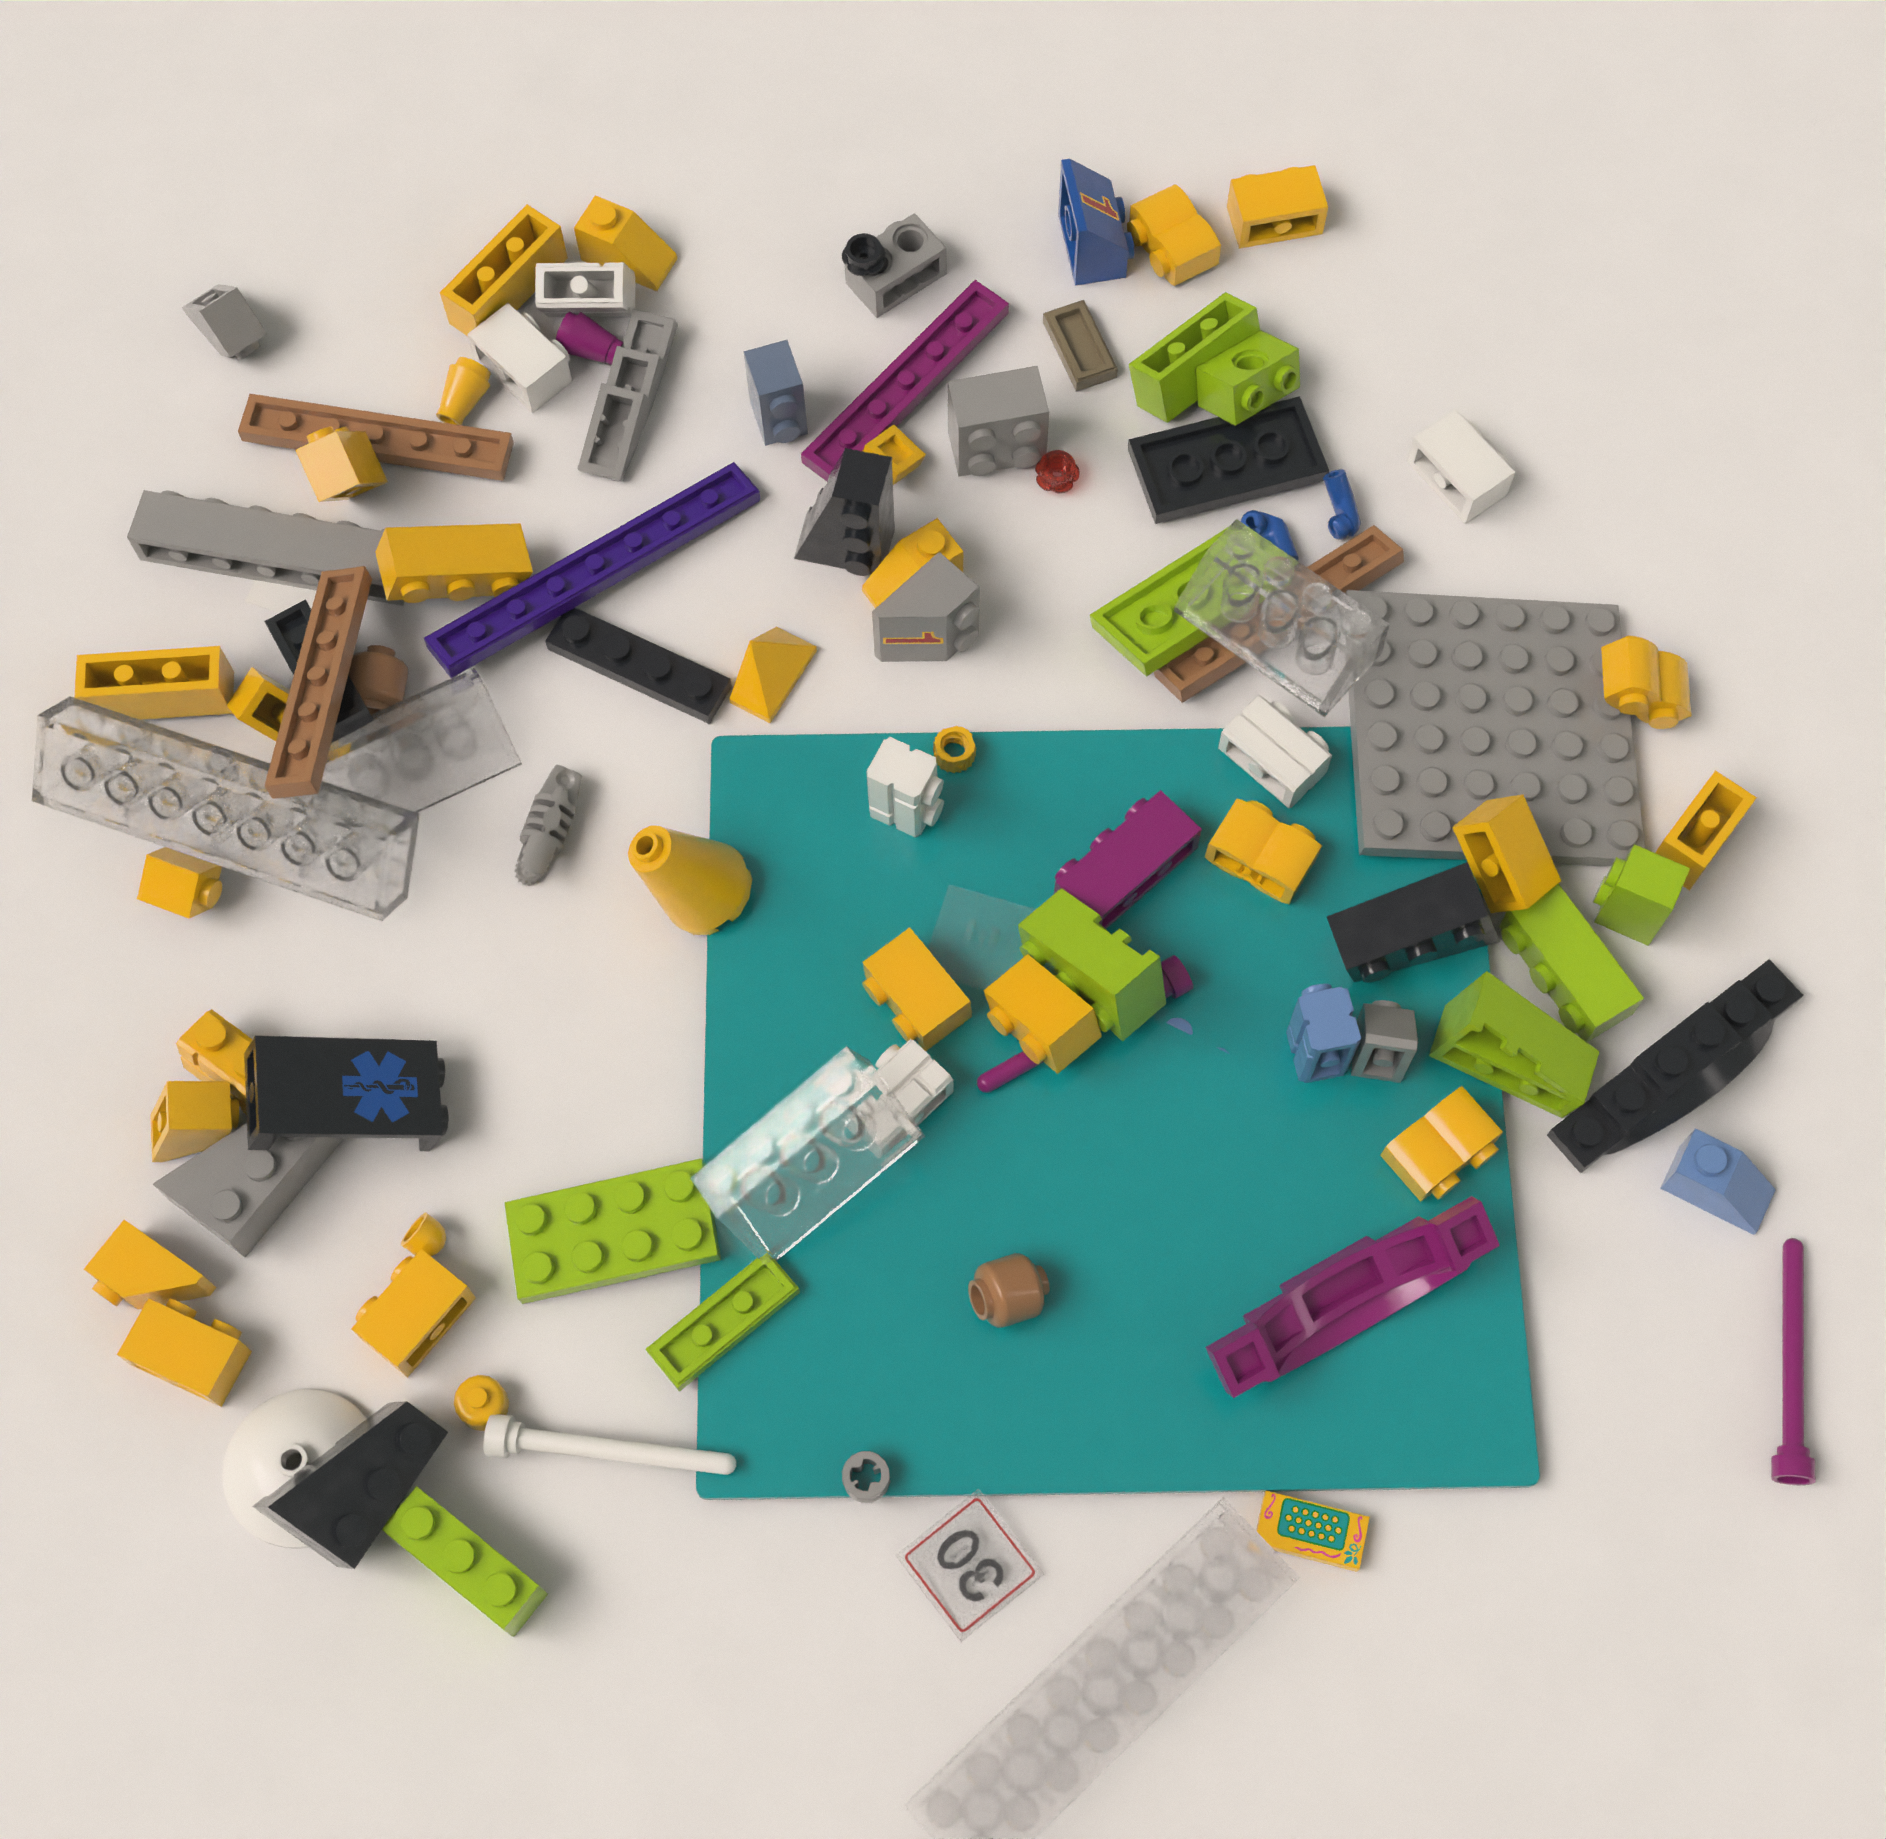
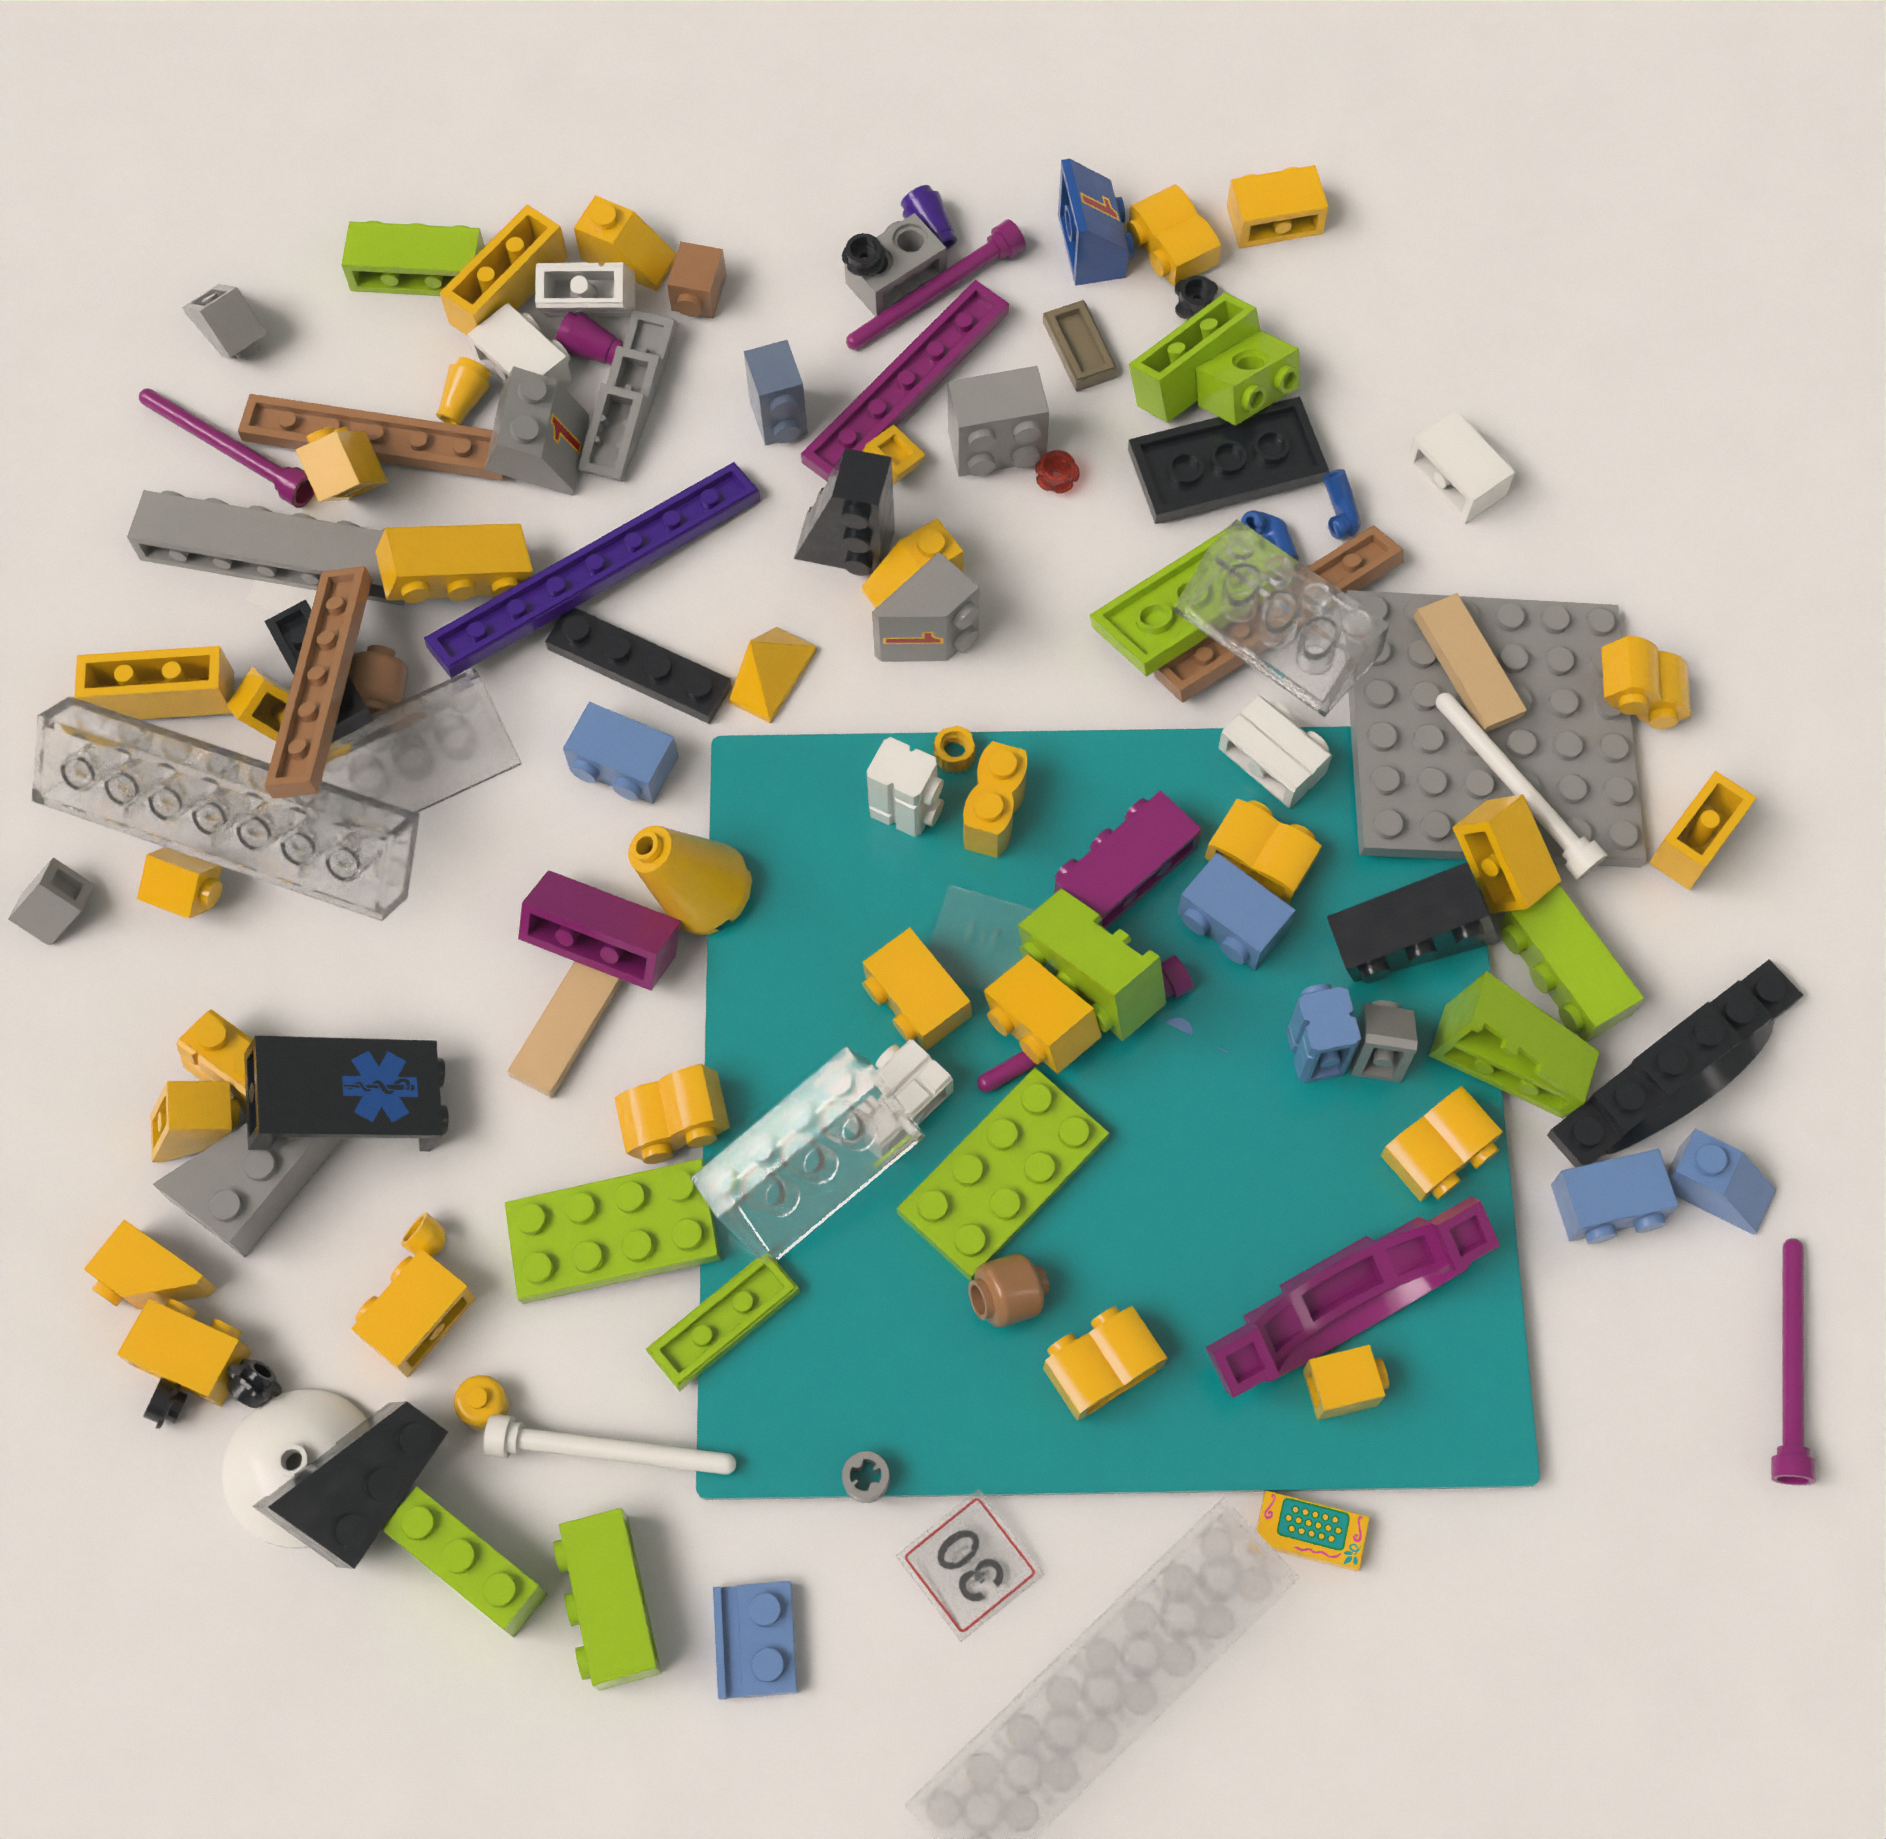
(51, 901): none -> light grey panel
(165, 1403): none -> black plate
(252, 1383): none -> black plate
(289, 482): none -> magenta piece
(406, 256): none -> lime brick
(537, 432): none -> light grey slope
(547, 823): light grey hinge -> none
(564, 1028): none -> tan tile
(599, 930): none -> magenta brick
(607, 1600): none -> lime brick
(620, 753): none -> medium blue brick
(672, 1113): none -> yellow brick
(696, 280): none -> medium nougat brick
(755, 1640): none -> medium blue plate
(931, 210): none -> dark purple cone
(994, 799): none -> yellow brick
(1002, 1173): none -> lime plate
(1003, 242): none -> magenta piece
(1104, 1361): none -> yellow brick
(1191, 288): none -> black plate
(1235, 912): none -> medium blue brick
(1345, 1382): none -> yellow brick
(1469, 663): none -> tan tile
(1578, 852): none -> white piece
(1614, 1196): none -> medium blue brick
(1639, 894): lime brick -> none

